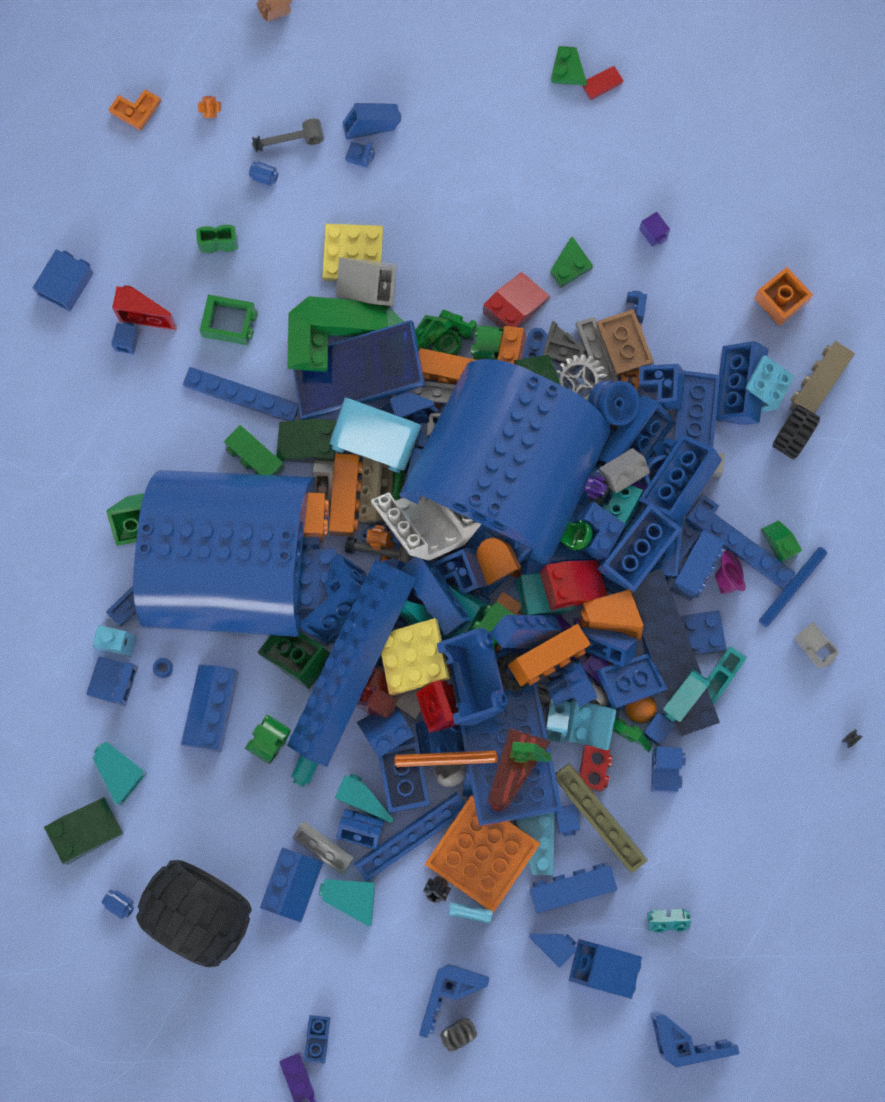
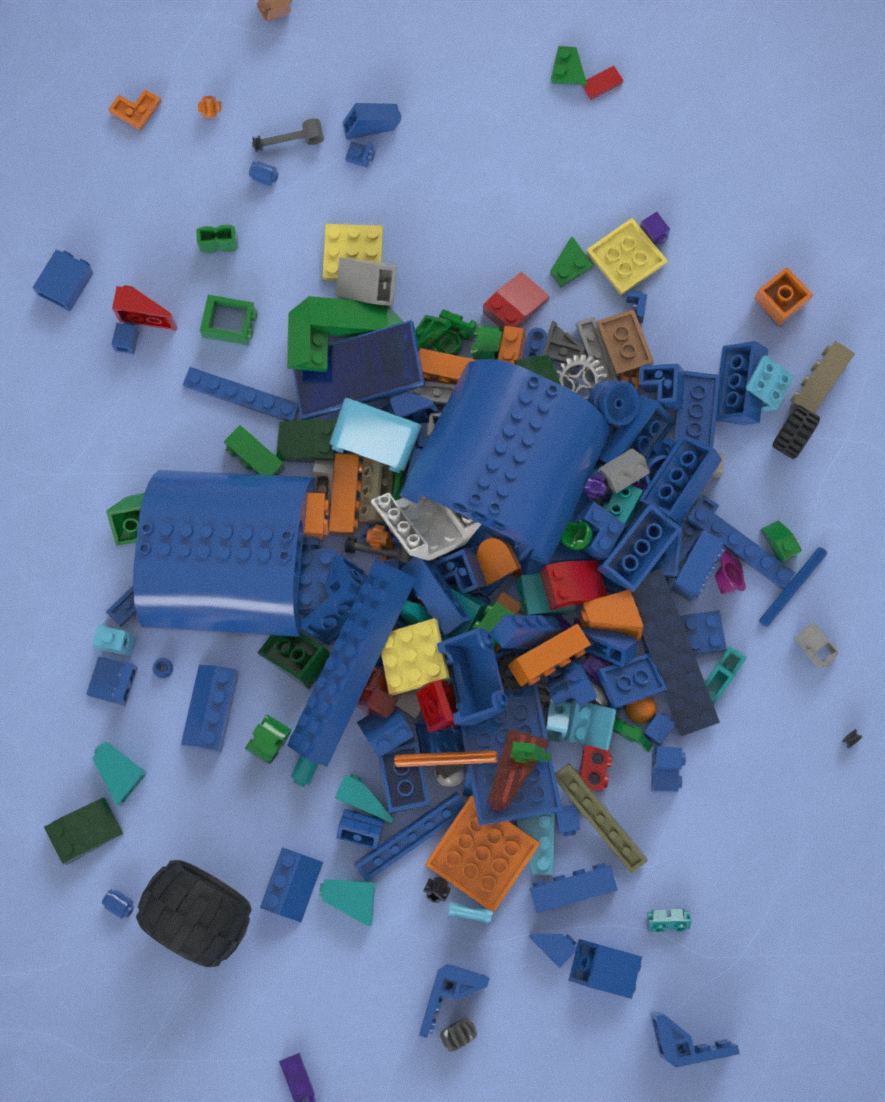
(317, 1039): blue slope -> none
(322, 847): light grey plate -> none
(626, 256): none -> light yellow plate
(686, 696): teal slope -> none

